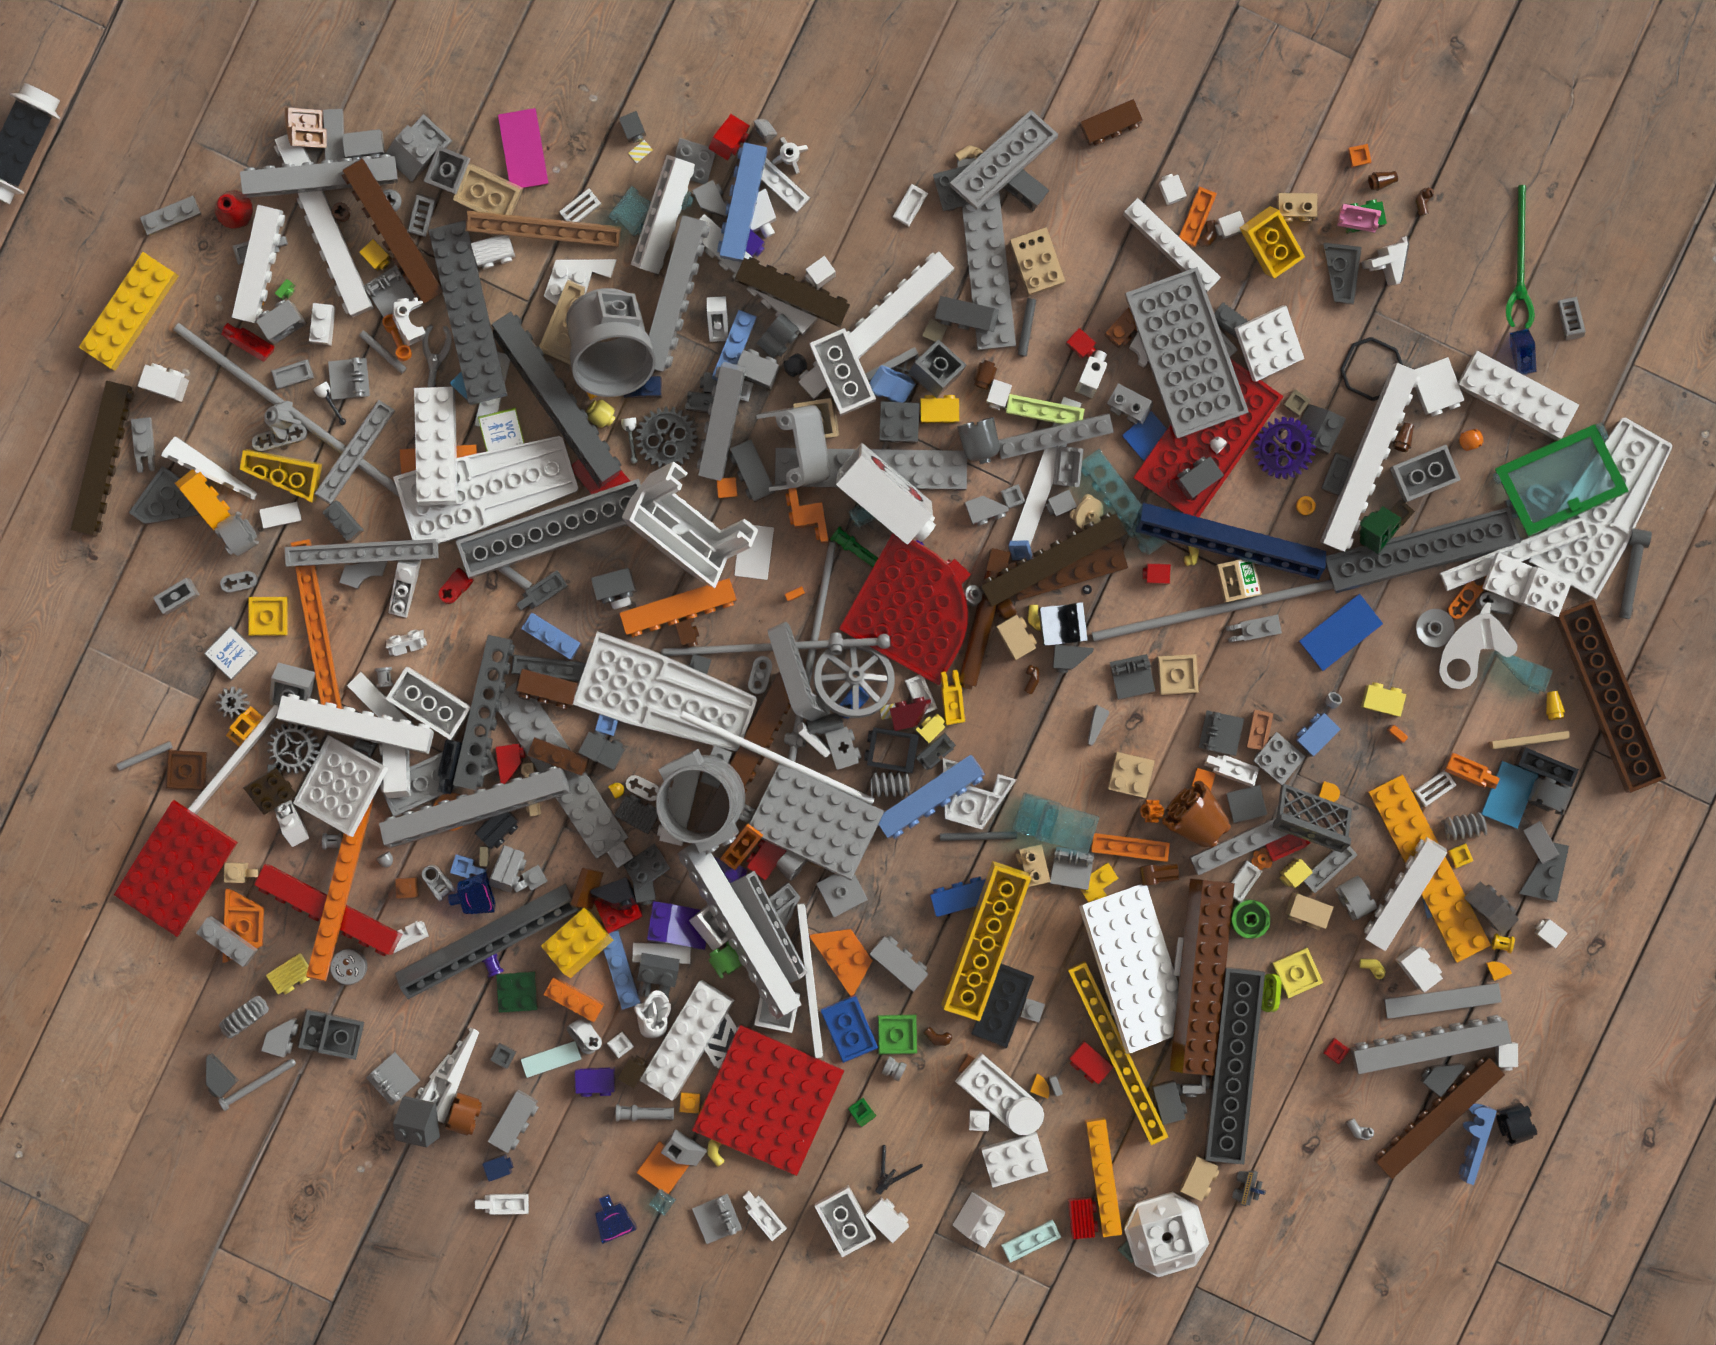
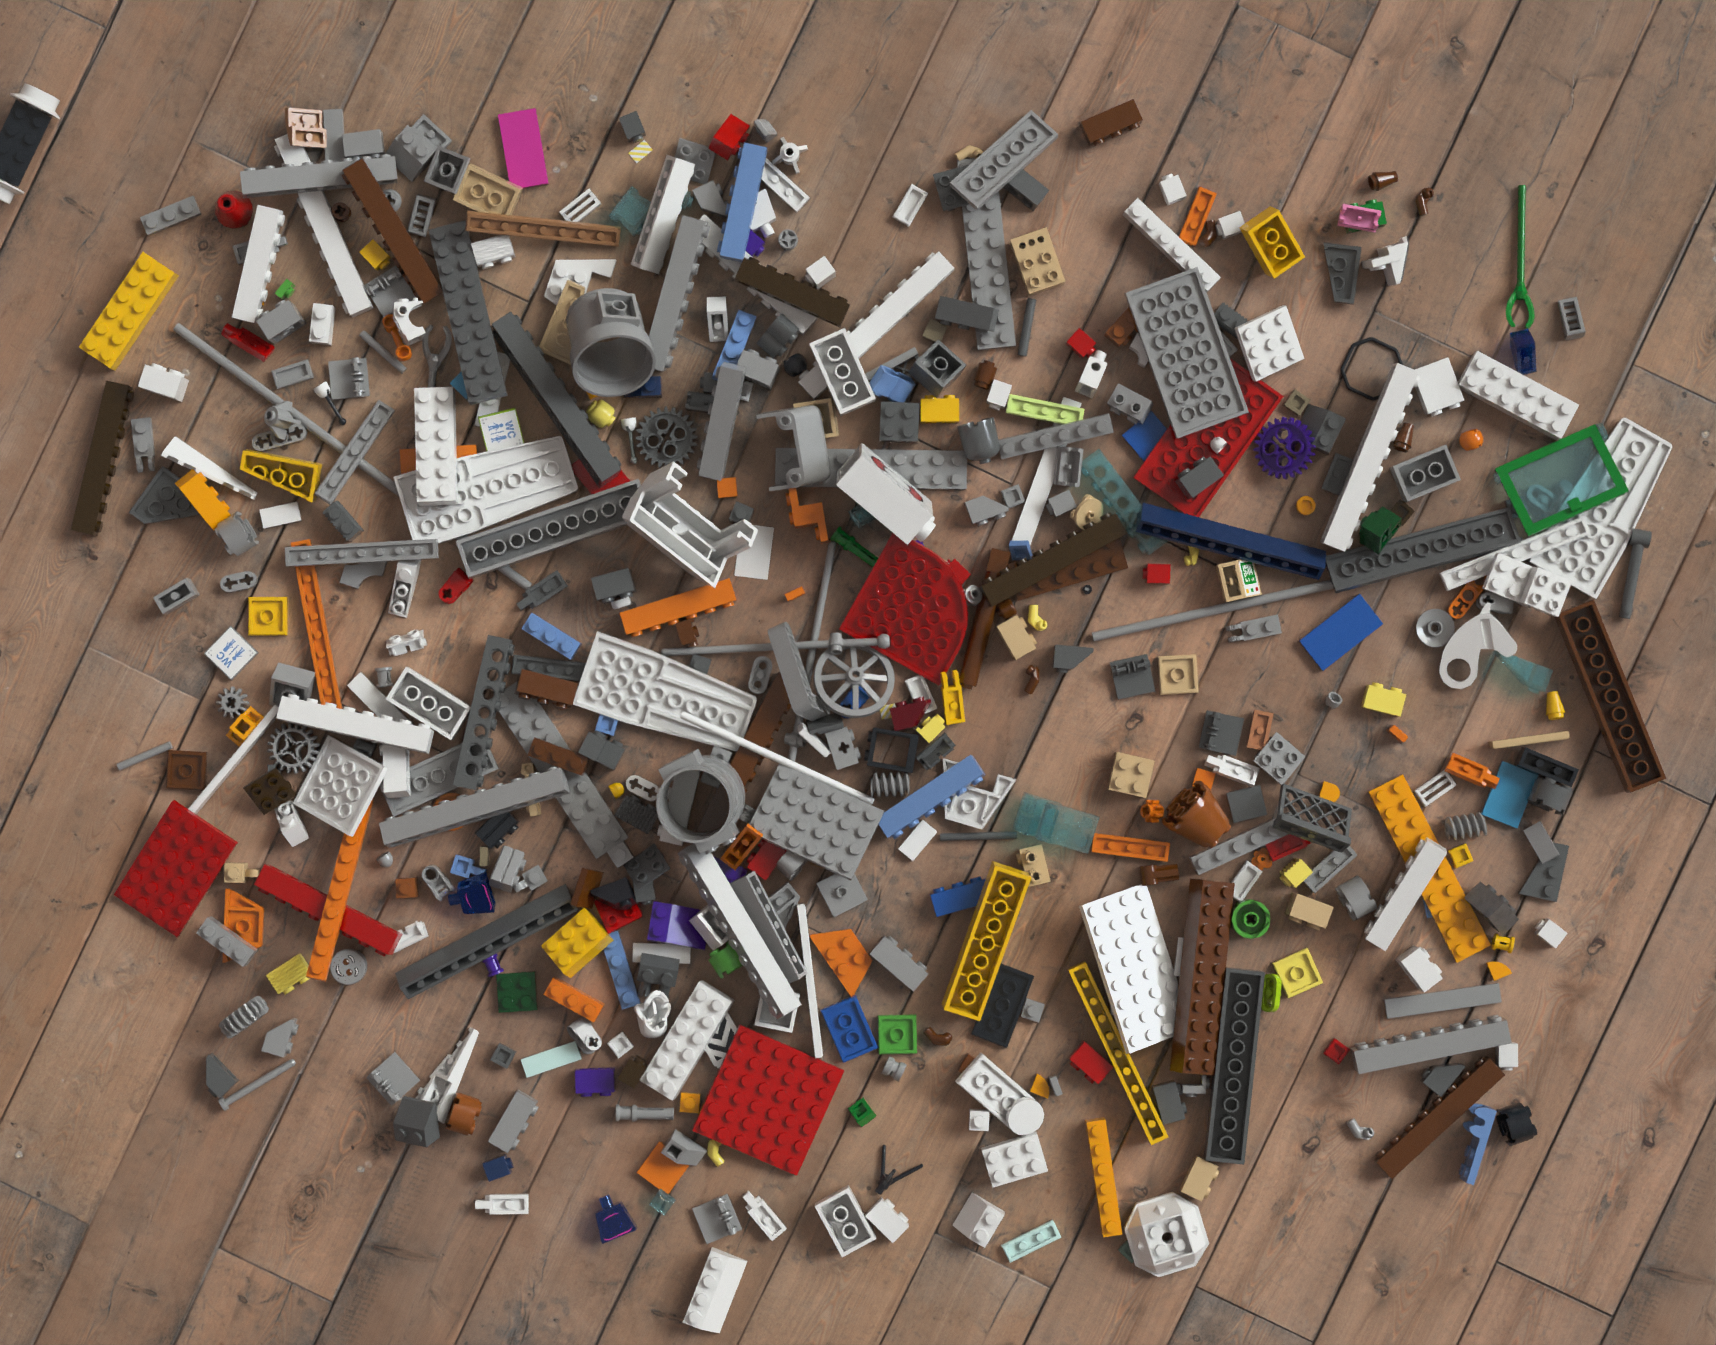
(330, 1034): dark grey slope -> none
(331, 841): light grey bush -> none
(448, 765): black hinge -> none
(509, 760): red slope -> none
(715, 1291): none -> white slope
(741, 512): none -> dark grey brick
(751, 471): dark grey brick -> none
(788, 236): none -> light grey wheel
(917, 840): none -> white tile
(1062, 624): bracket -> none
(1072, 868): light grey hinge -> none
(1081, 1217): red brick -> none
(1098, 720): light grey slope -> none
(1098, 881): yellow plate -> none
(1245, 1196): dark grey hips -> none
(1297, 206): tan brick -> none
(1317, 734): medium blue brick -> none
(1359, 155): orange plate -> none
(1374, 965): light yellow arm -> none

